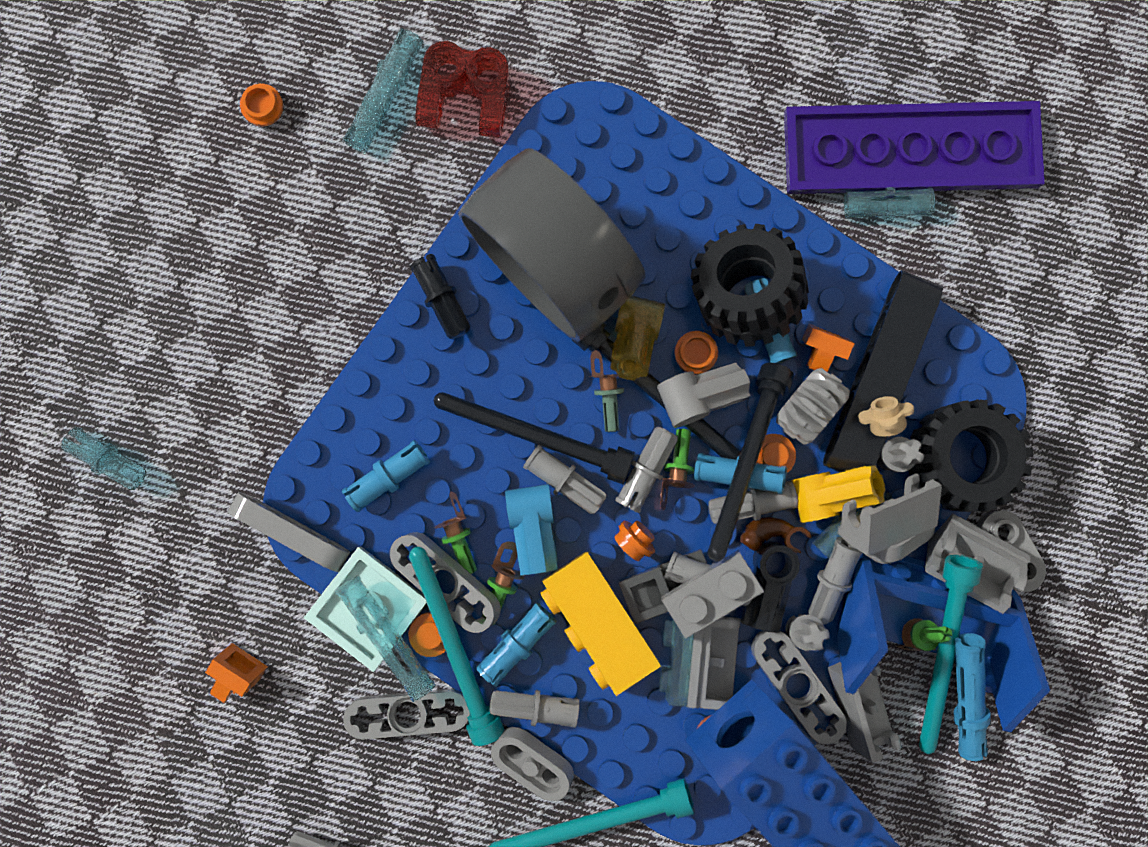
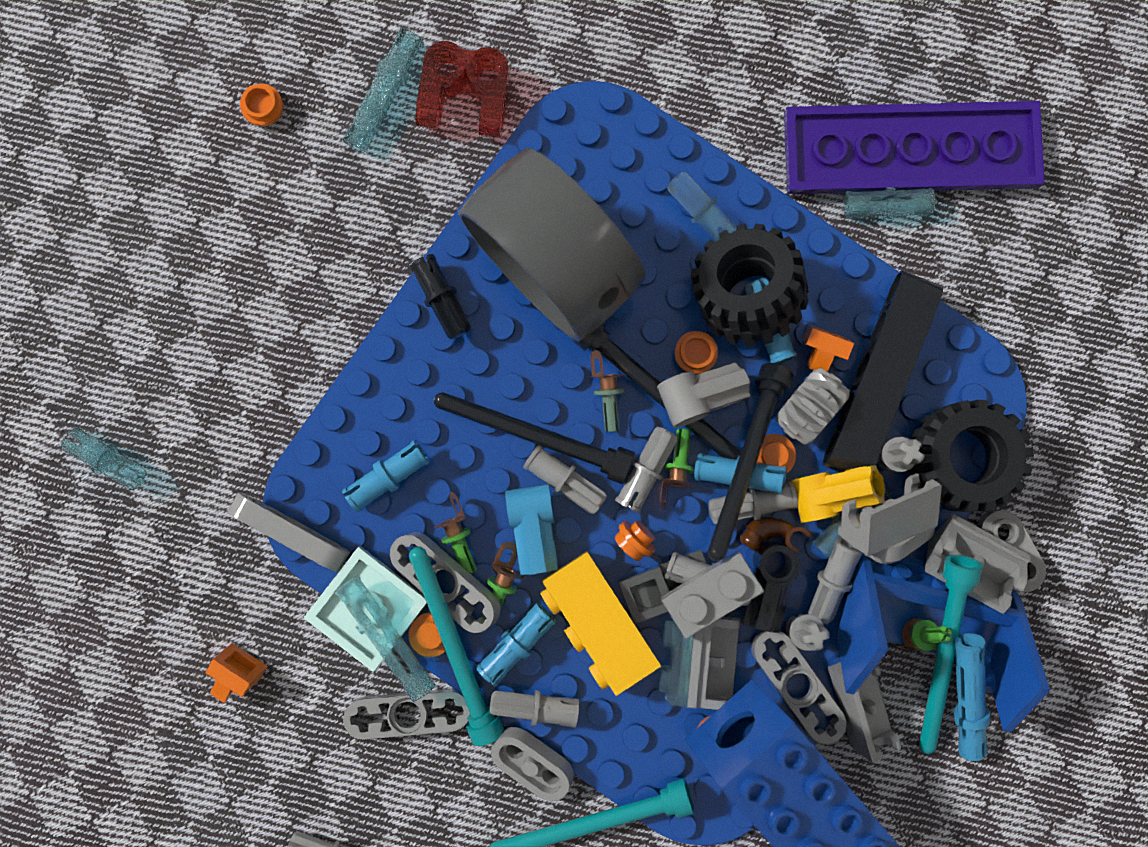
(637, 330): clear yellow piece -> none
(700, 205): none -> clear light blue axle
(886, 416): tan plate -> none

